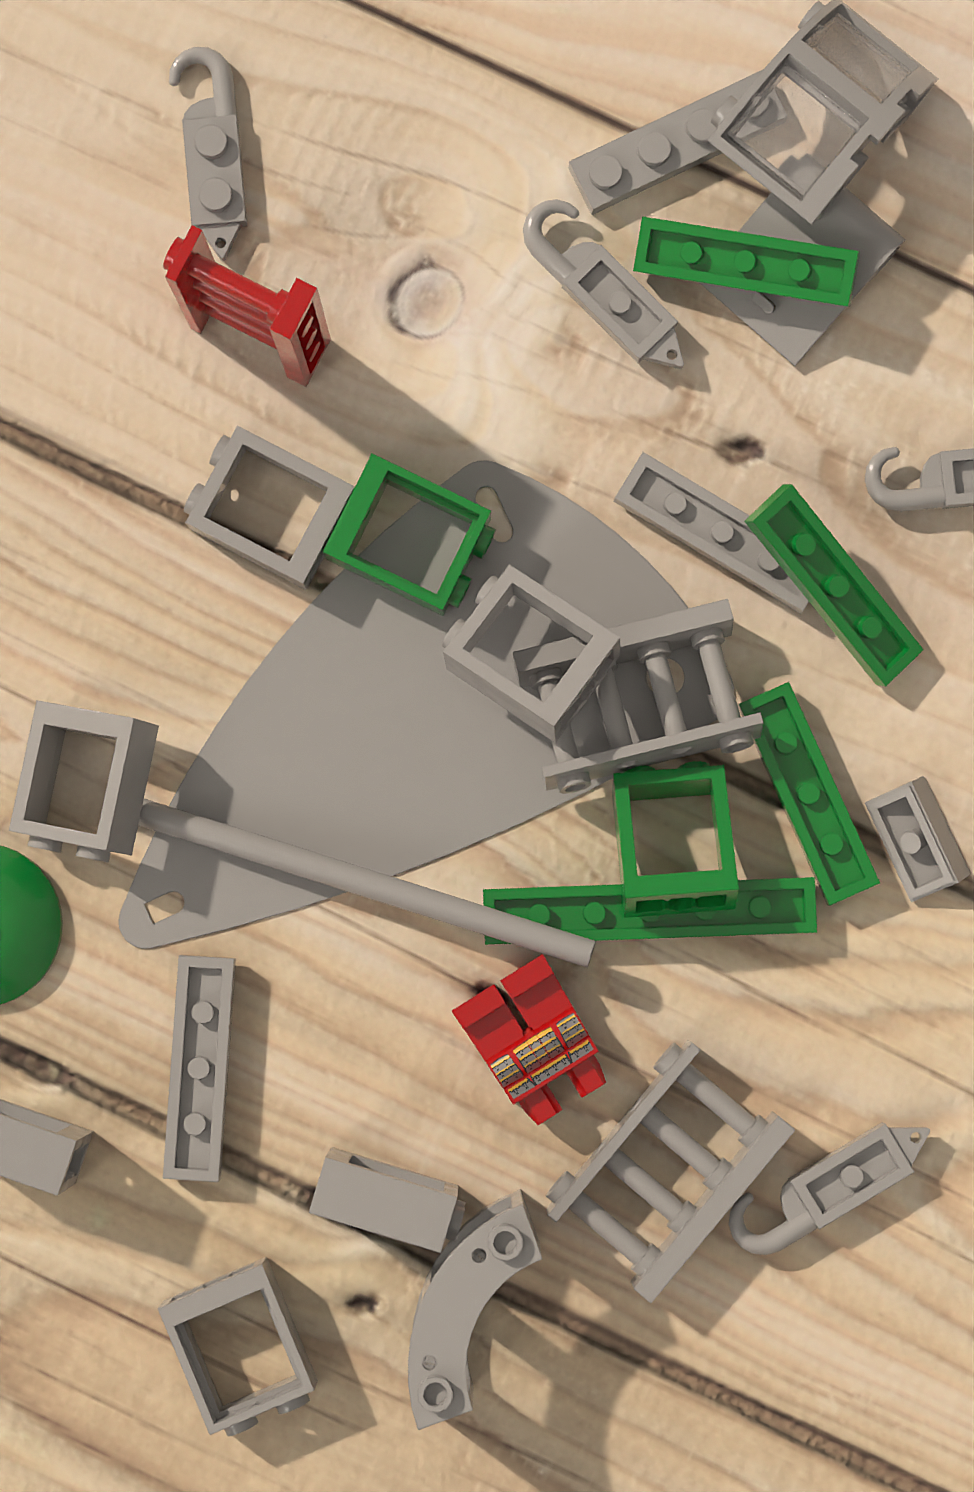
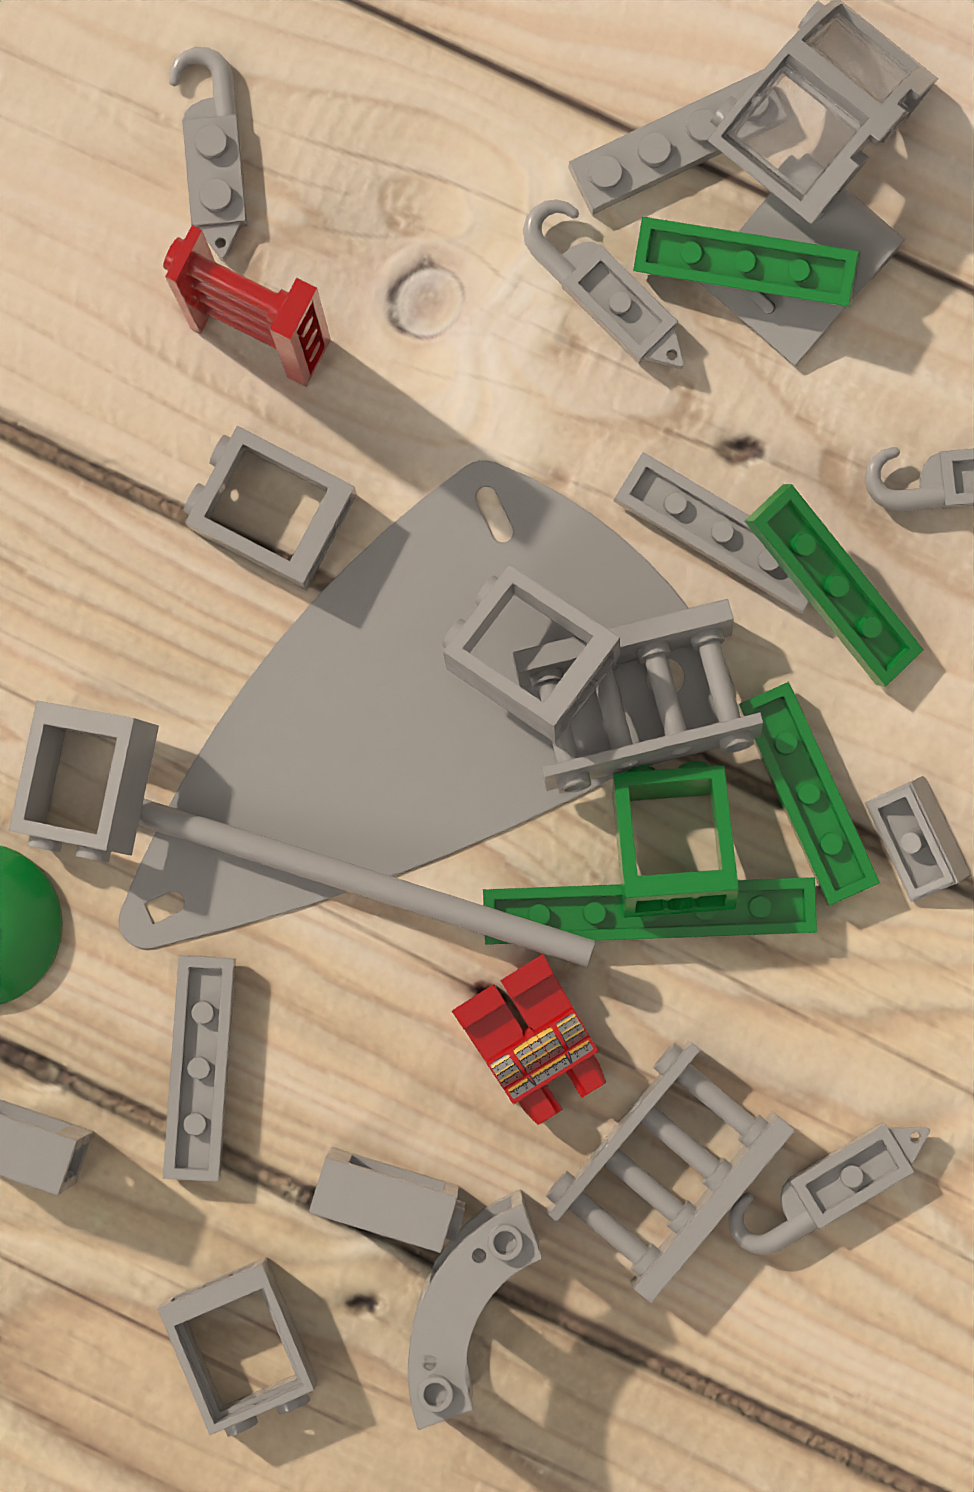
(360, 509): green window -> none

